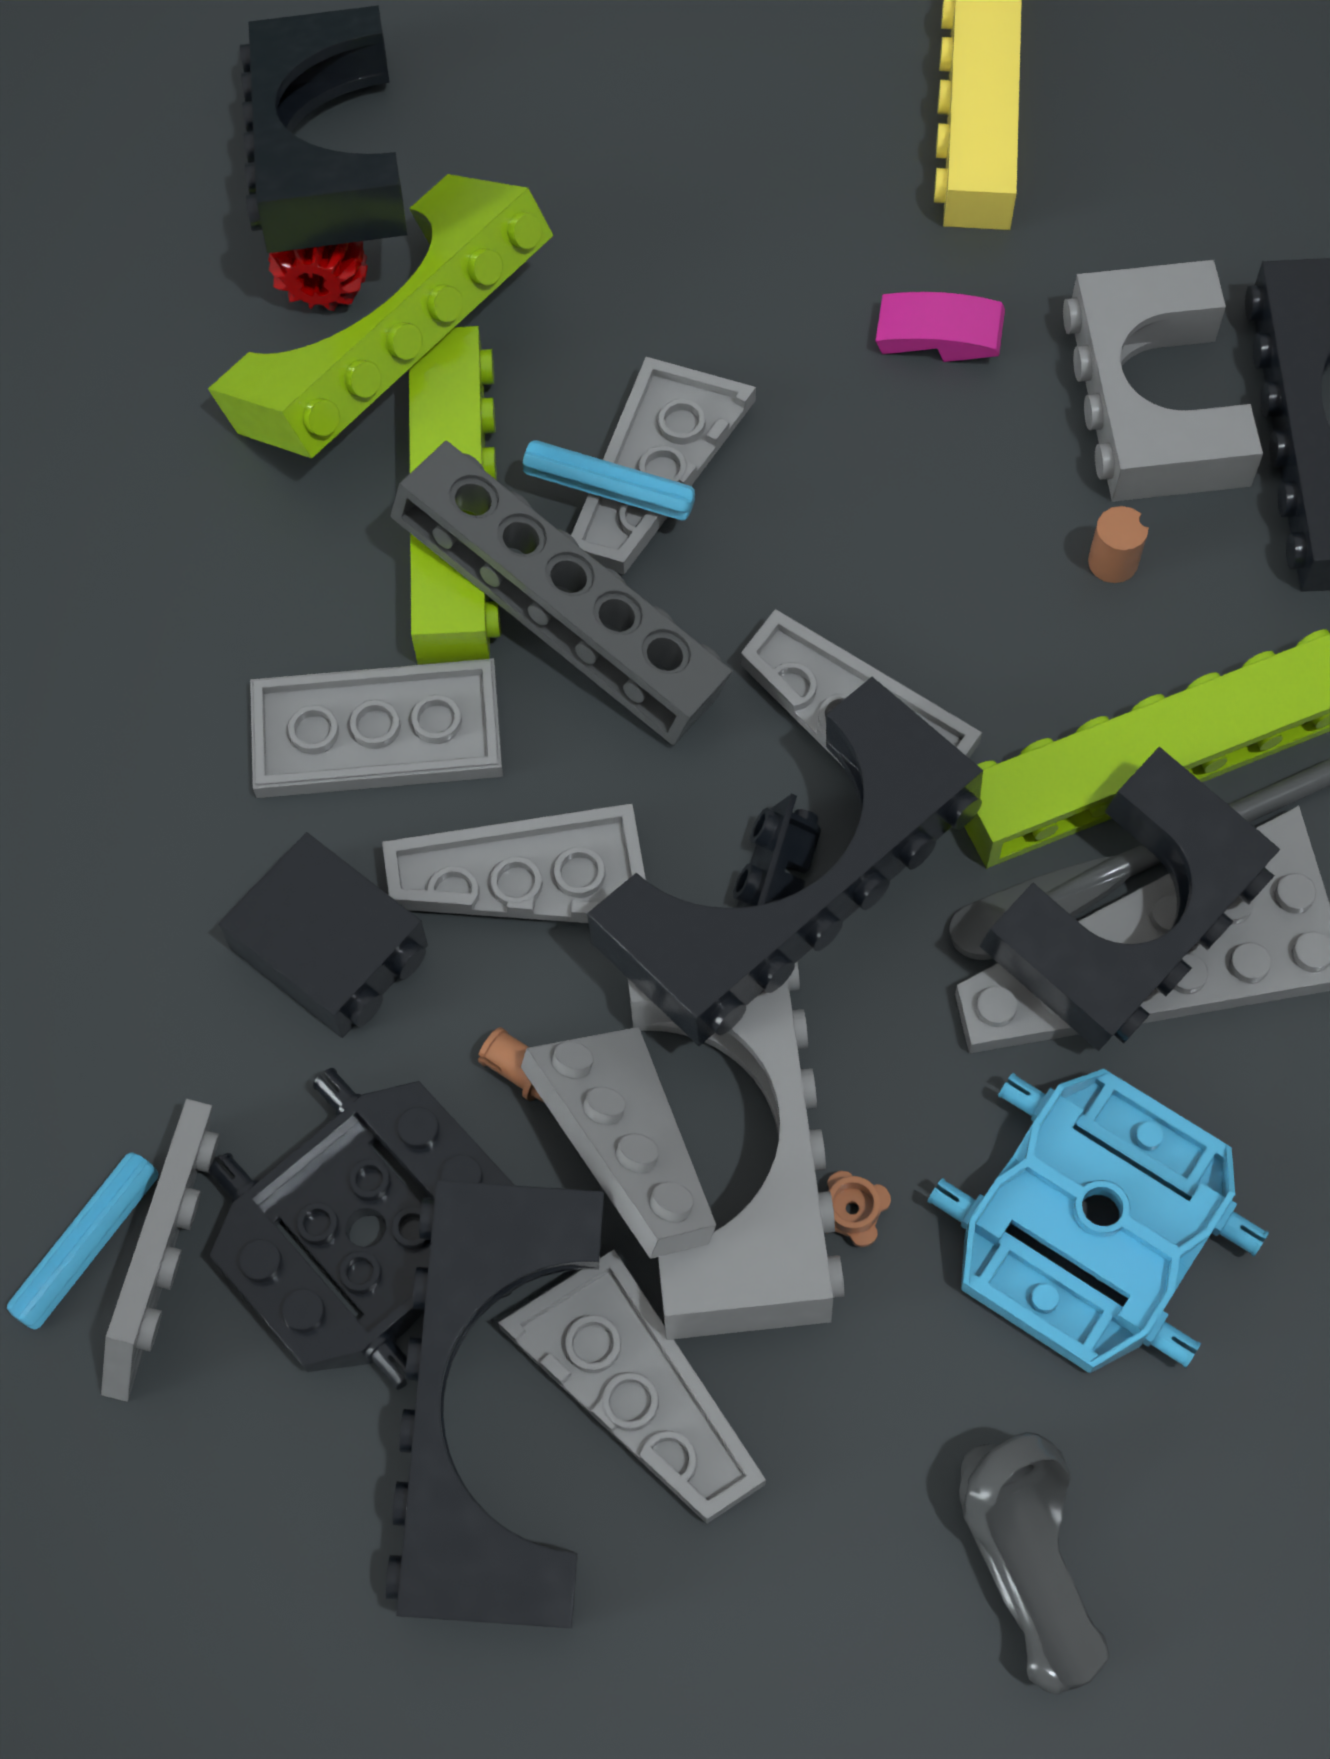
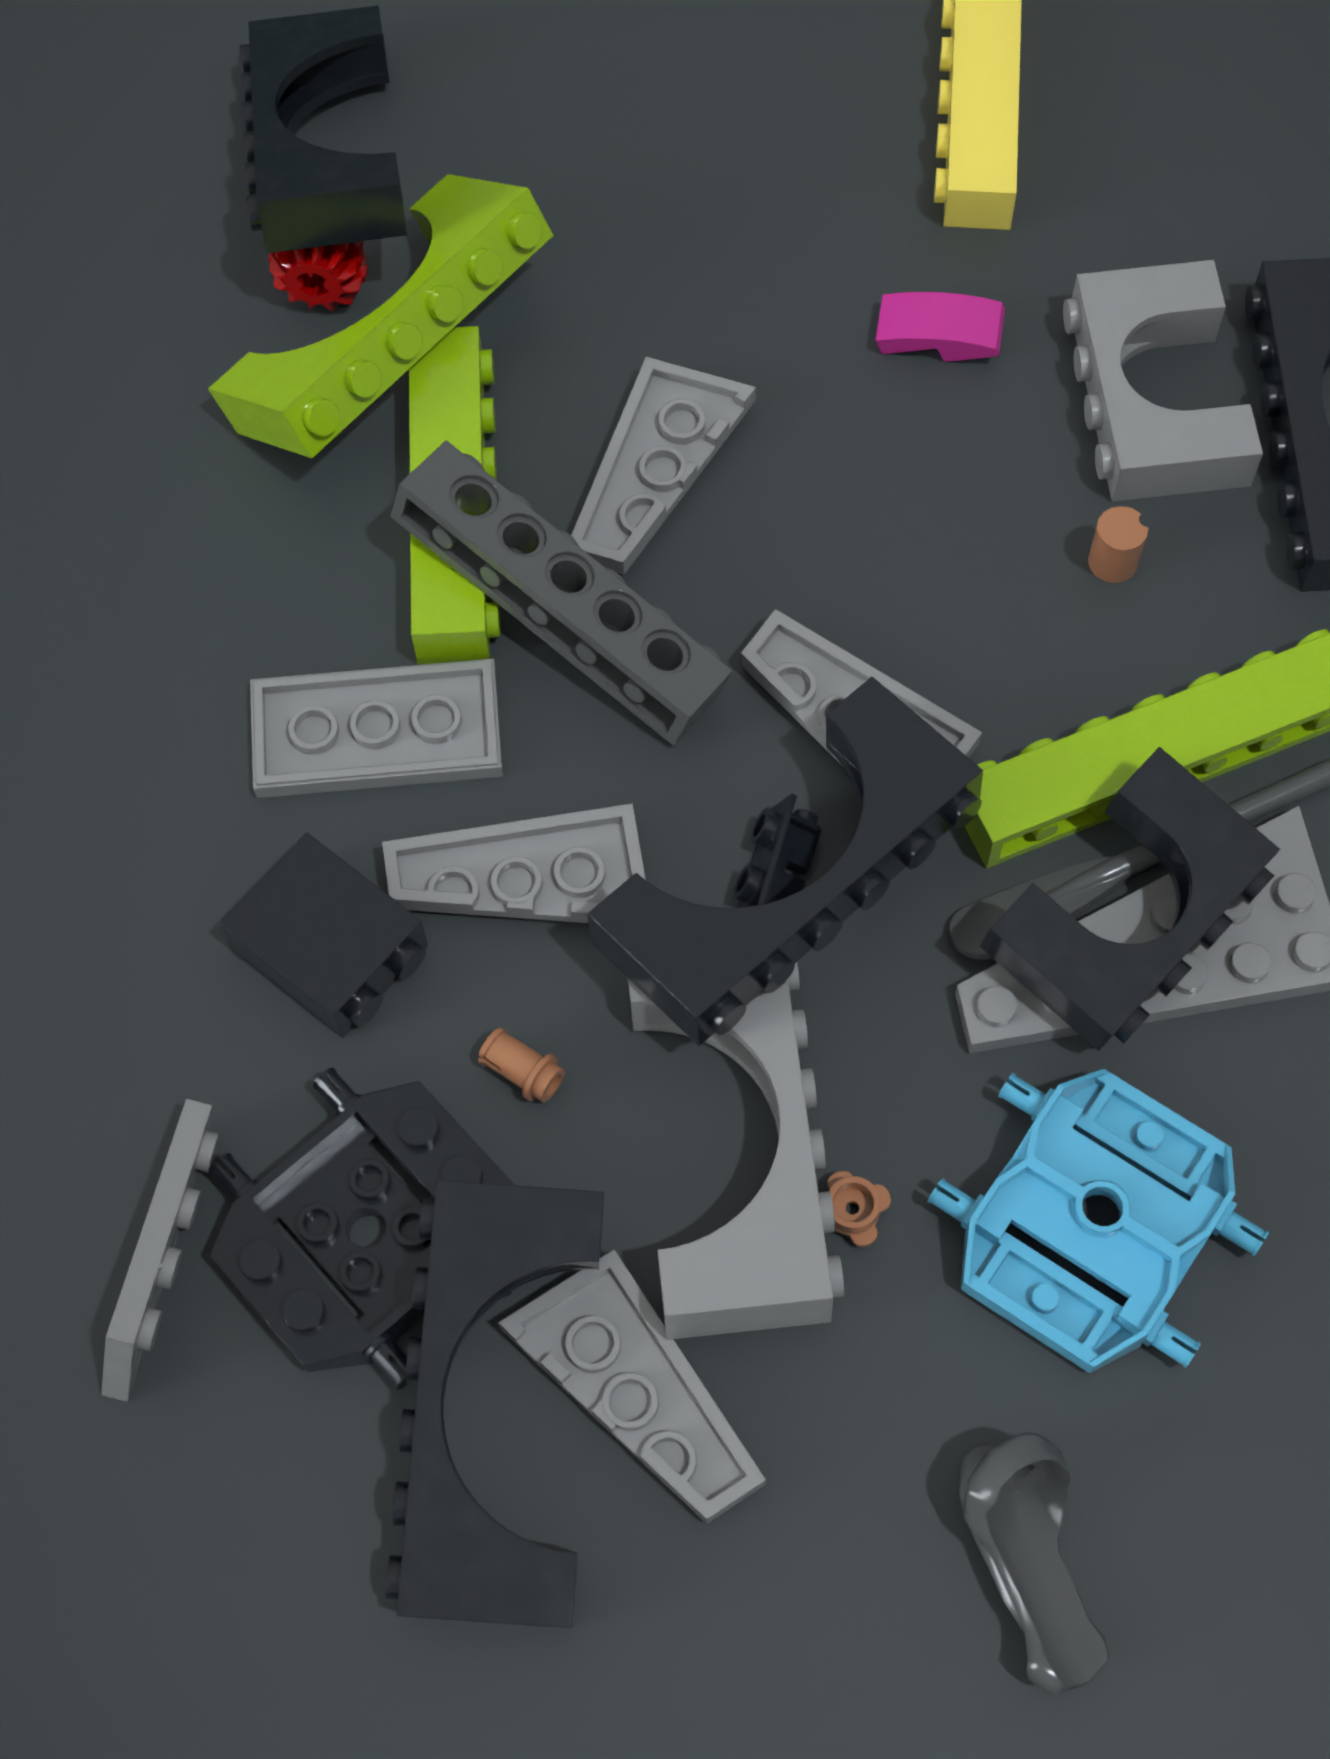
(82, 1241): medium azure axle -> none
(608, 480): medium azure axle -> none
(626, 1133): light grey wing -> none

